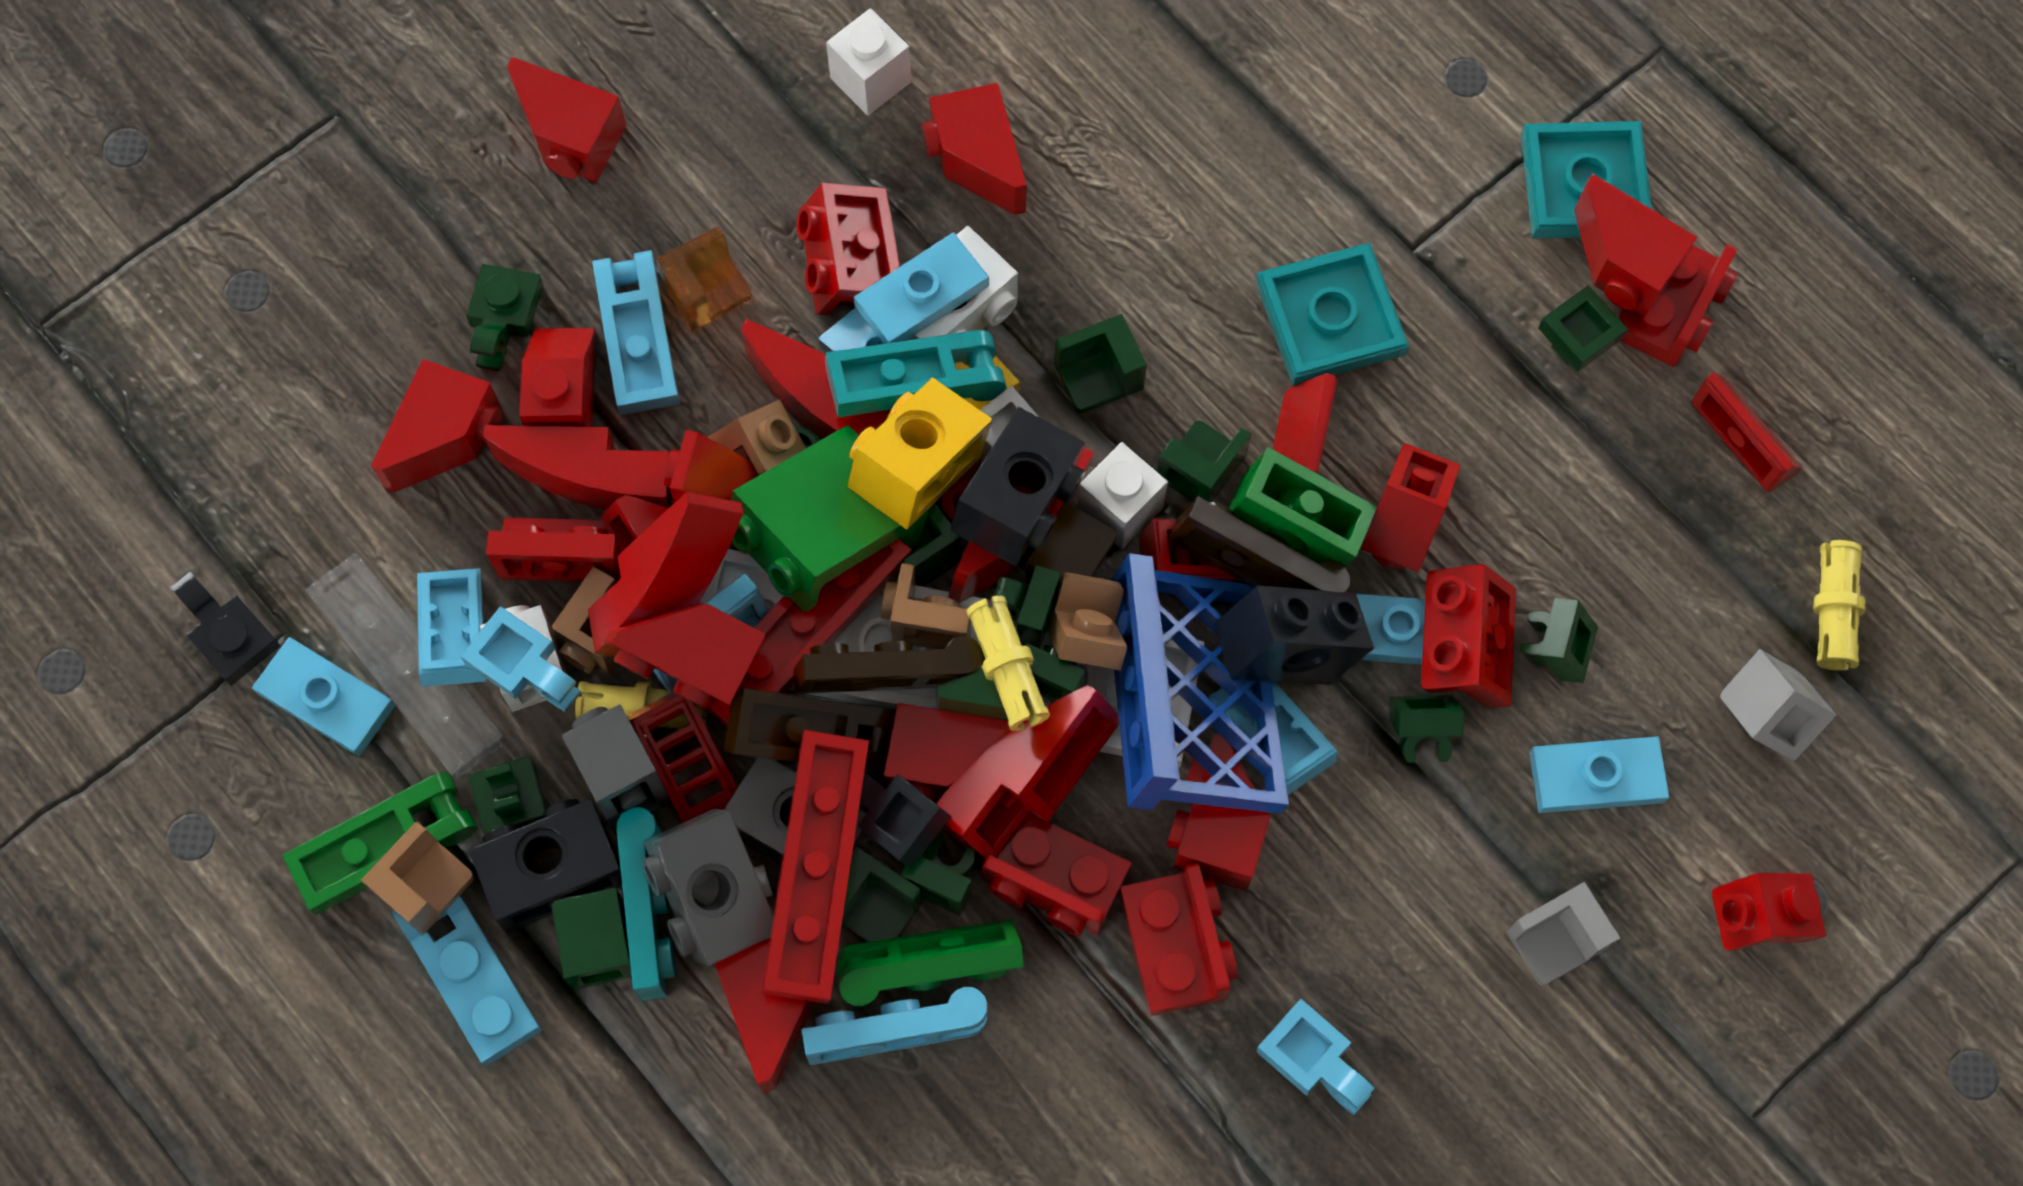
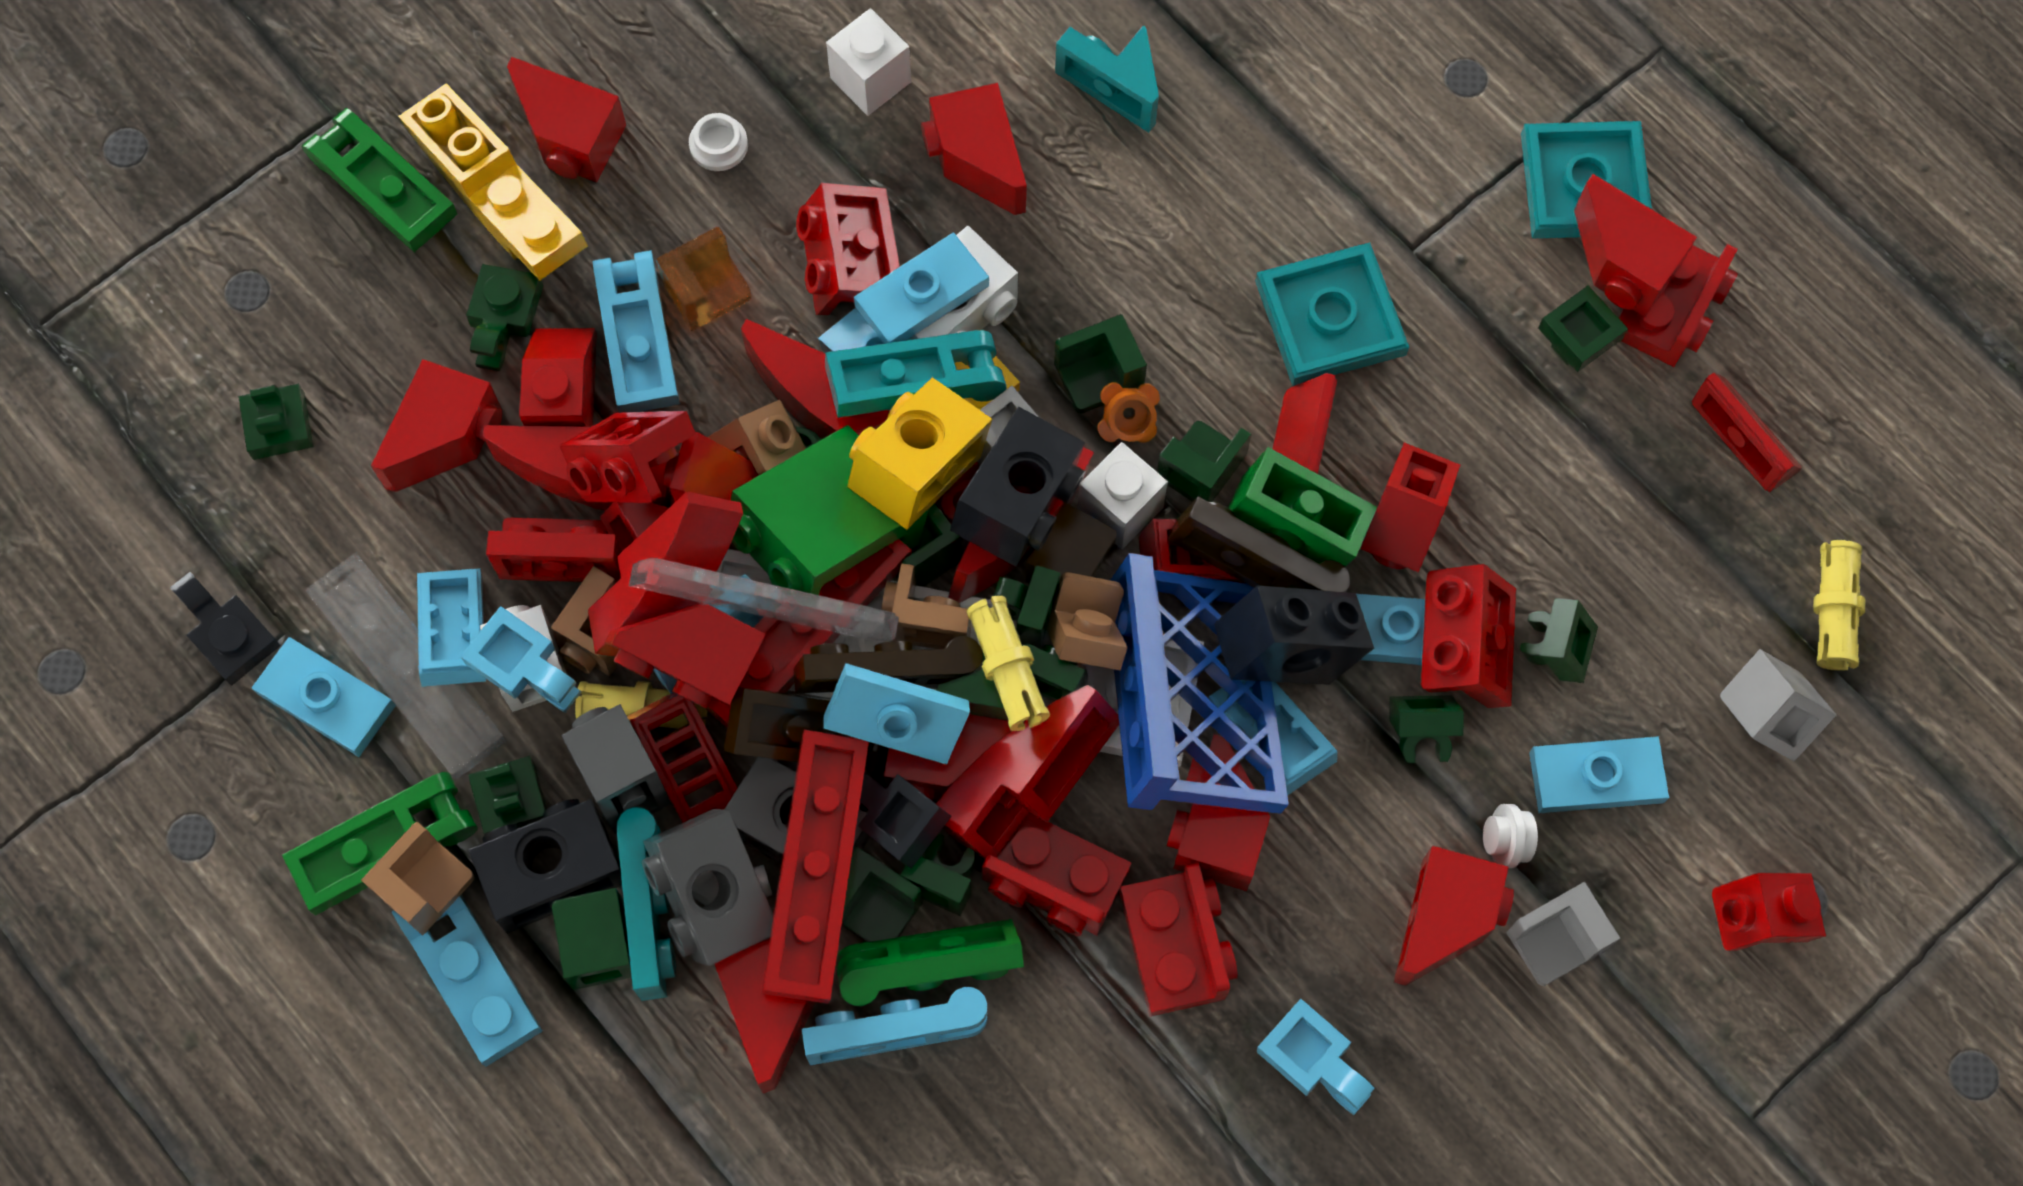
(275, 421): none -> dark green tile
(381, 180): none -> green plate
(492, 182): none -> yellow slope
(617, 455): none -> red bracket
(718, 142): none -> white plate
(763, 599): none -> clear tile
(896, 714): none -> medium azure plate
(1119, 82): none -> teal slope
(1141, 425): none -> orange plate
(1451, 911): none -> red slope
(1510, 835): none -> white plate

